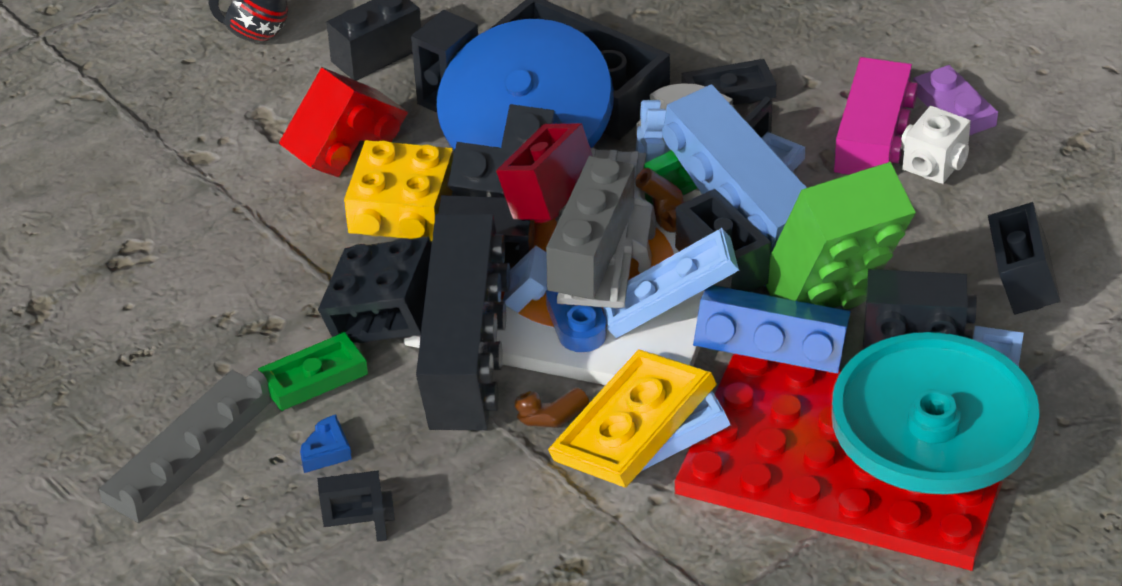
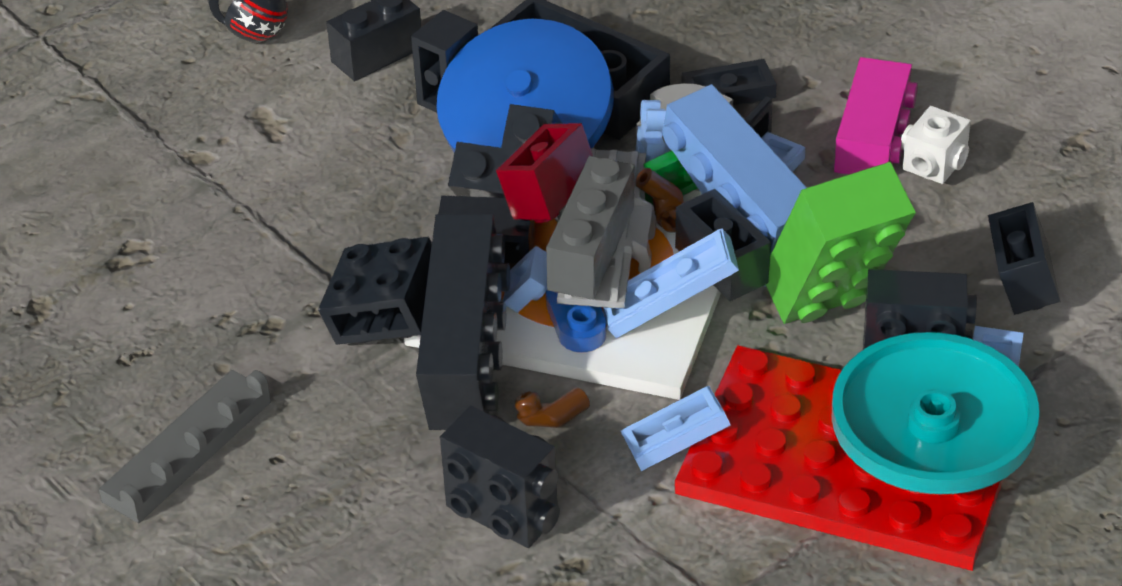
(314, 371): green plate -> none
(325, 446): blue tile -> none
(334, 120): red brick -> none
(355, 500): black bracket -> none
(397, 189): yellow brick -> none
(500, 476): none -> black brick
(632, 417): yellow tile -> none
(771, 328): brick -> none
(952, 93): medium lavender plate -> none

